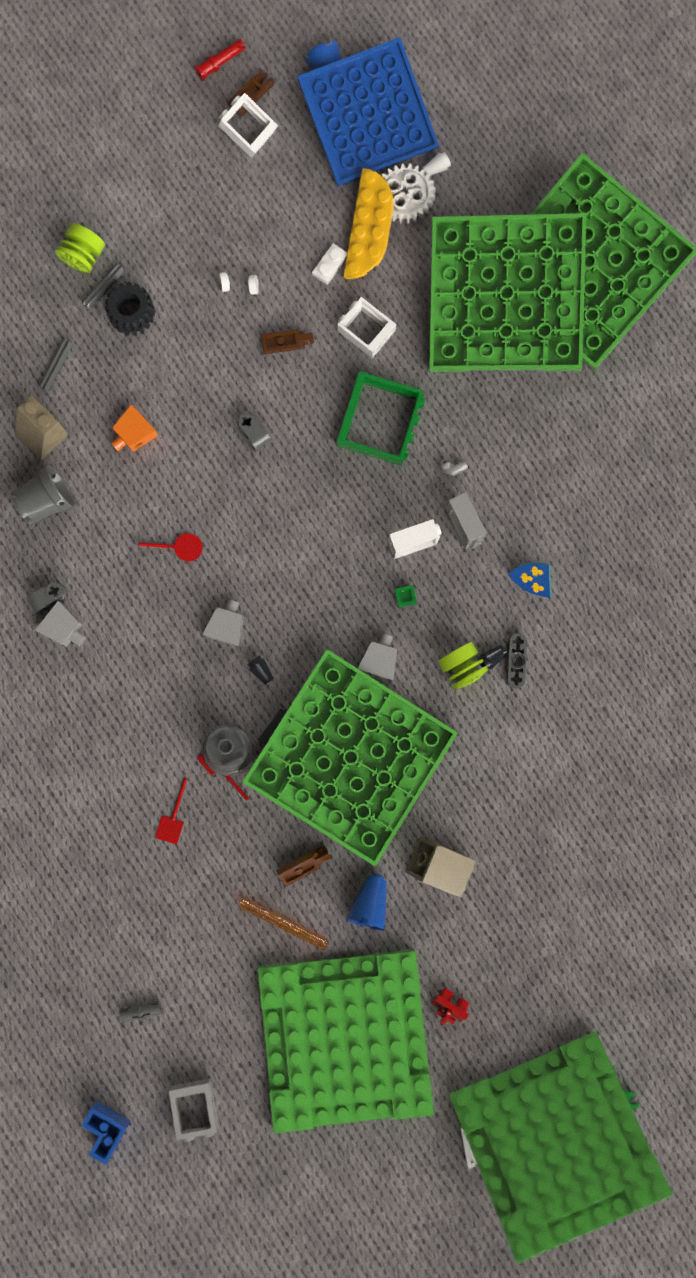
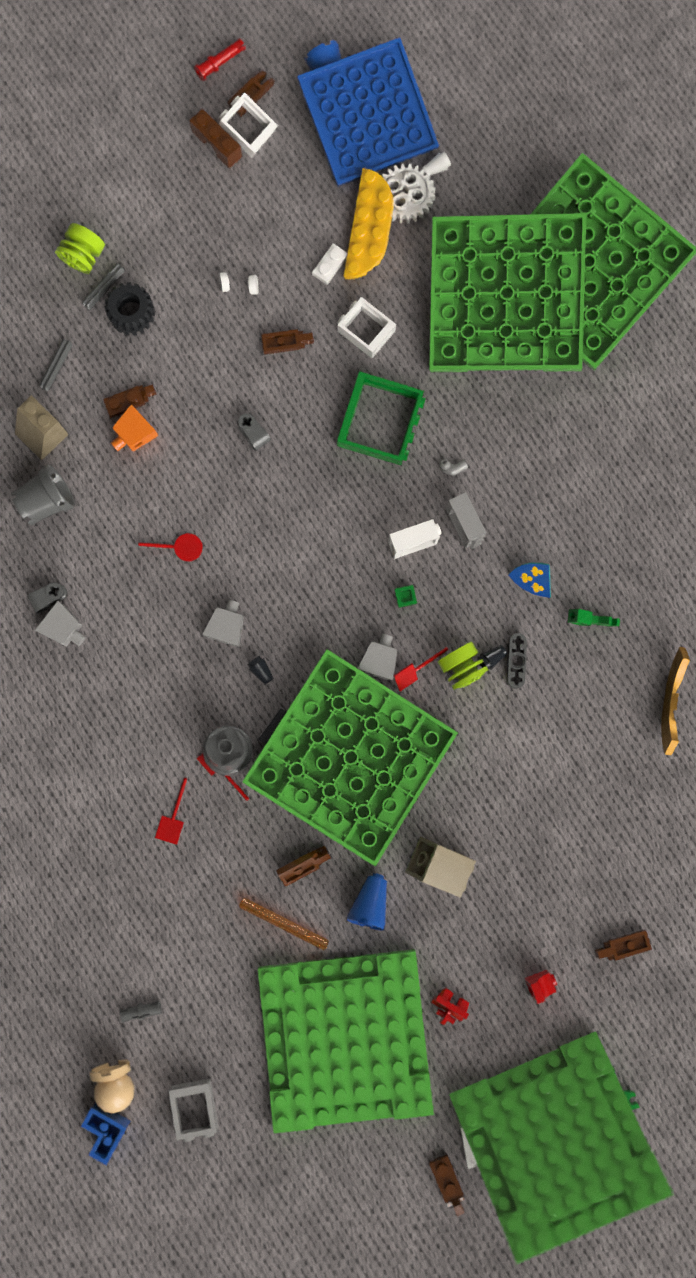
(113, 1087): none -> tan tile
(135, 396): none -> reddish brown hinge
(209, 131): none -> reddish brown arch
(408, 674): none -> red piece
(448, 1183): none -> reddish brown hinge
(541, 985): none -> red arch
(585, 618): none -> green piece
(625, 946): none -> reddish brown hinge
(668, 721): none -> pearl gold tile

